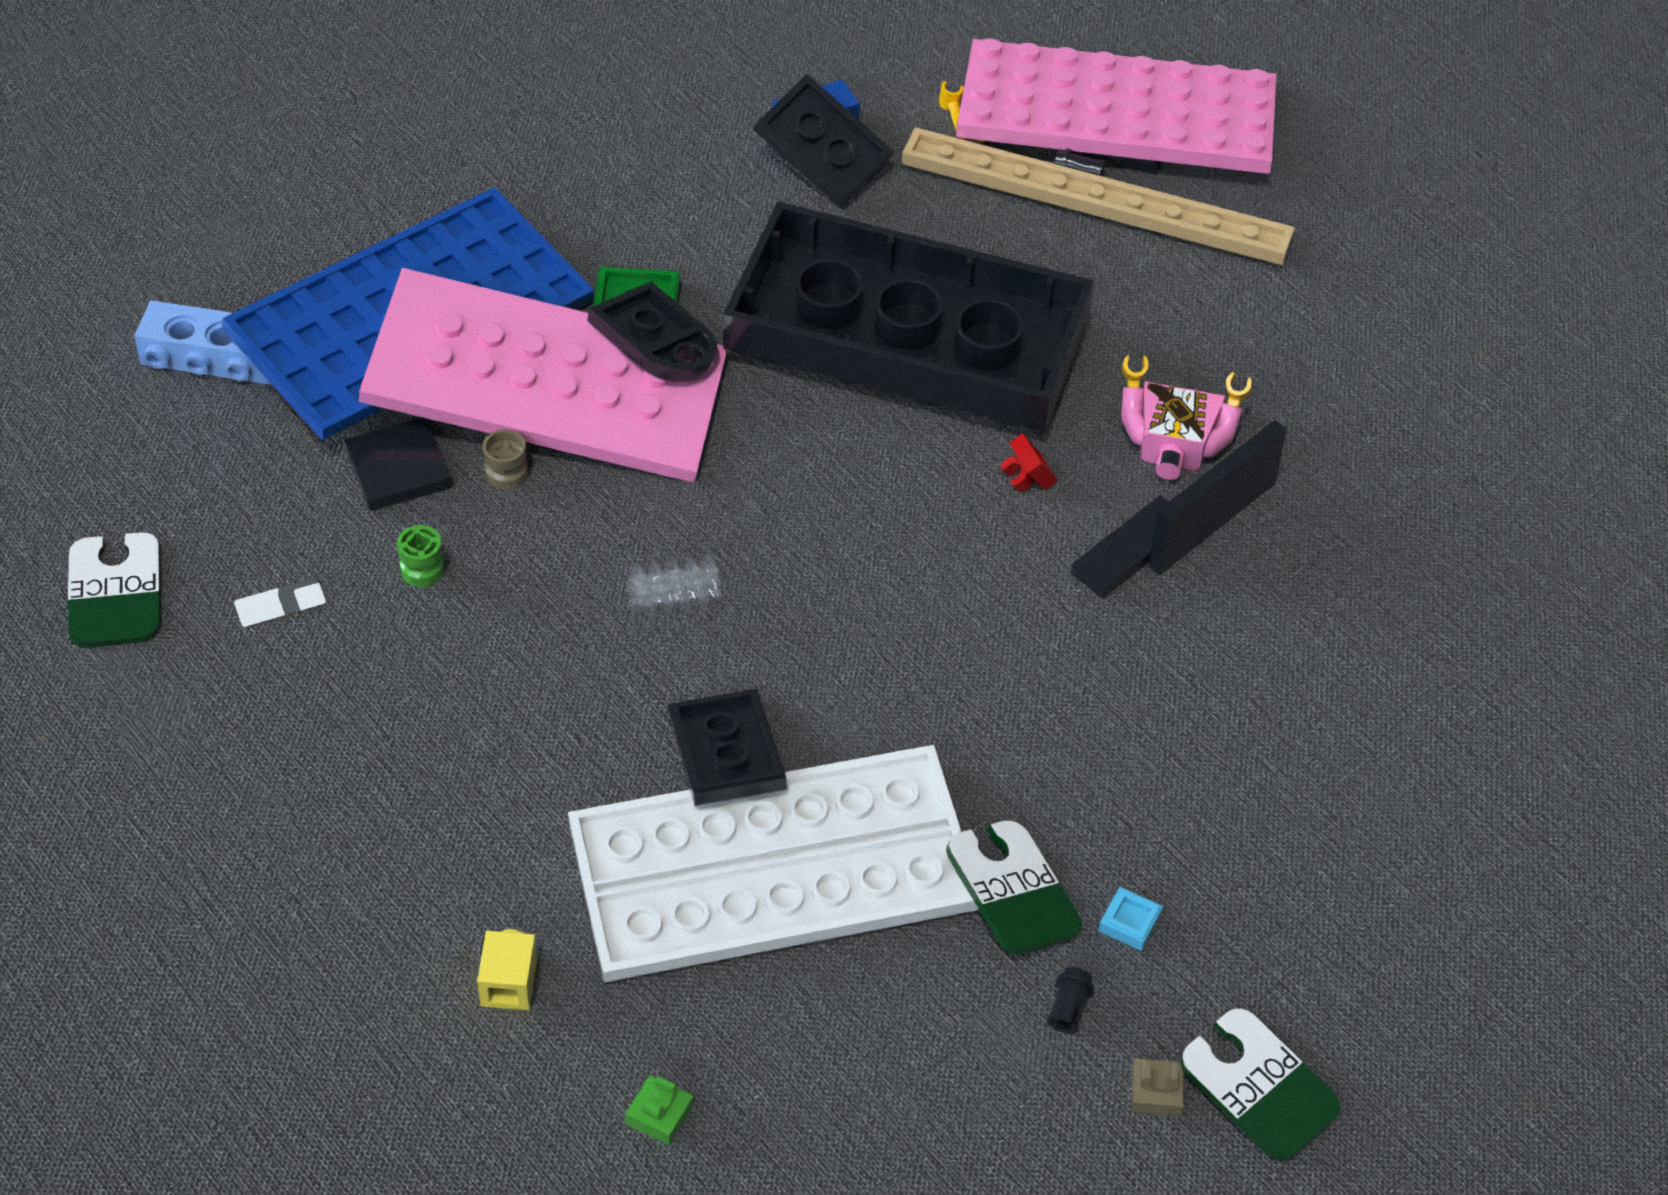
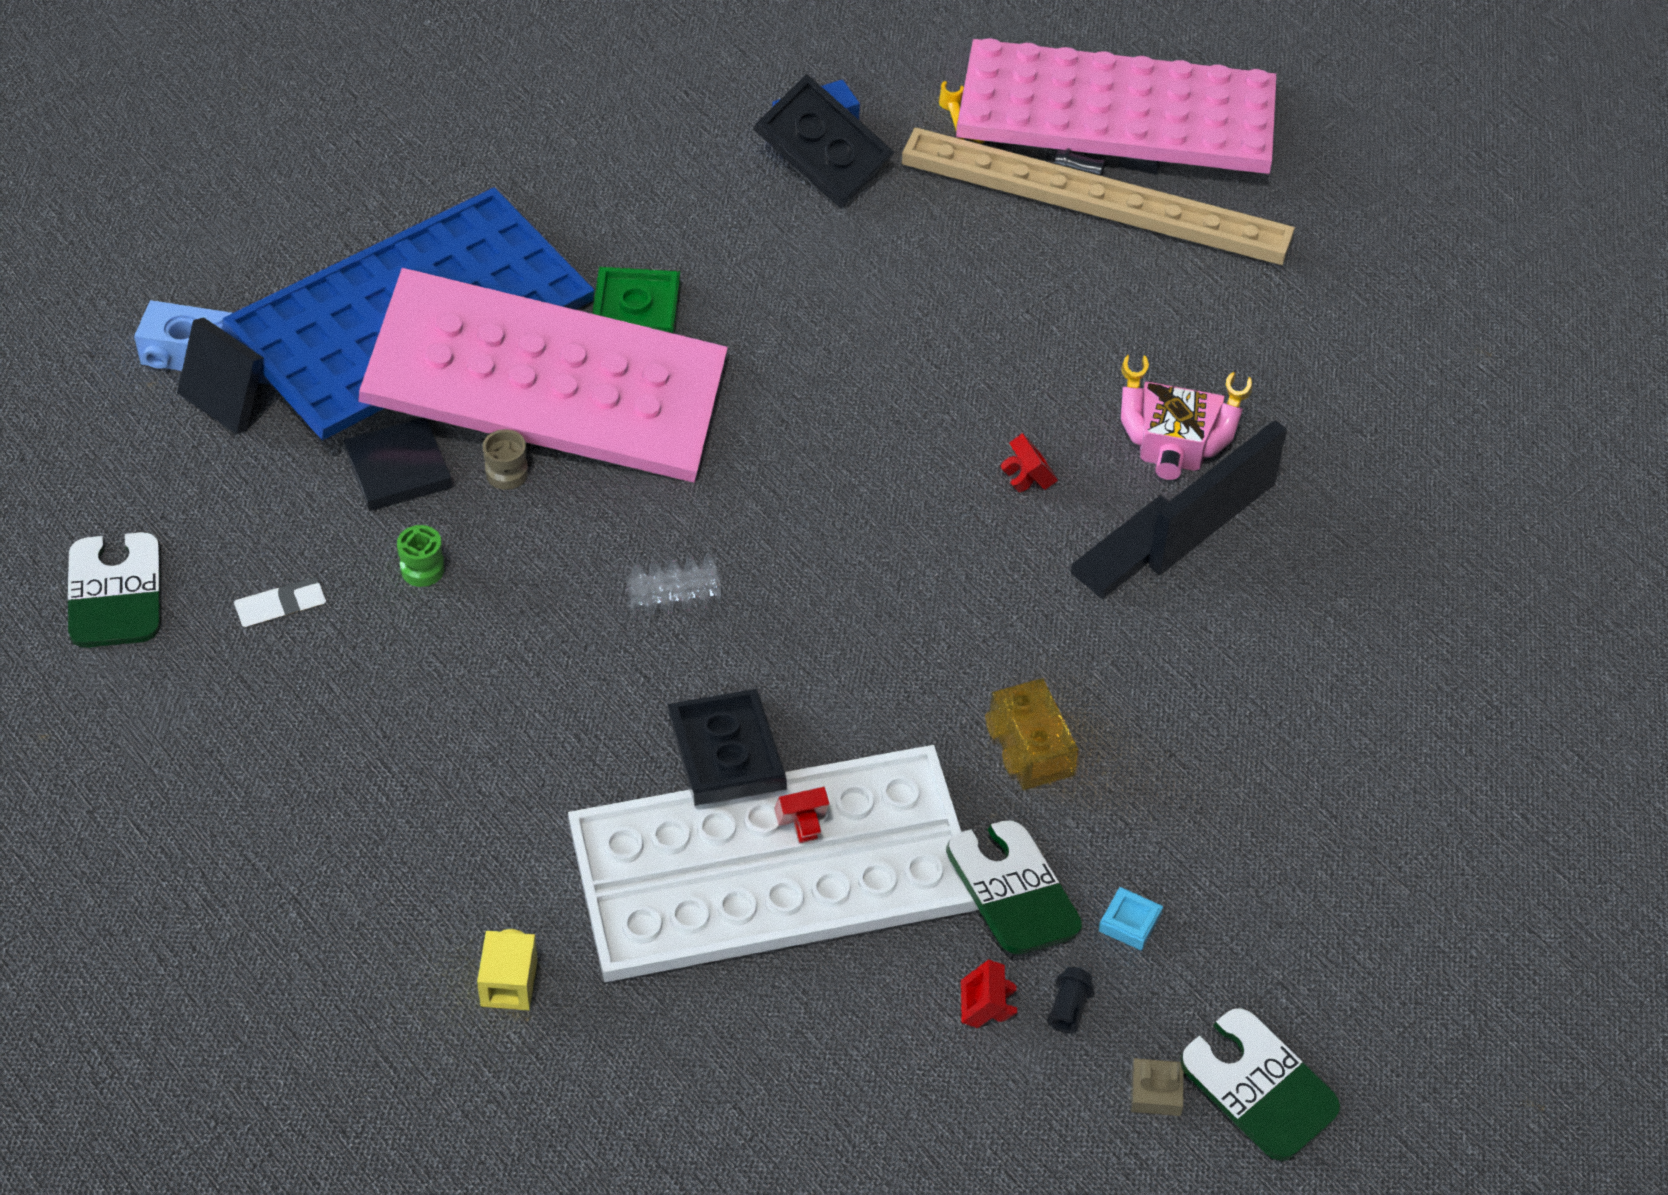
(220, 375): none -> black tile
(656, 333): black tile -> none
(659, 1109): bright green tile -> none
(802, 810): none -> red tile
(908, 316): black plate -> none
(985, 995): none -> red tile
(1032, 734): none -> clear yellow brick

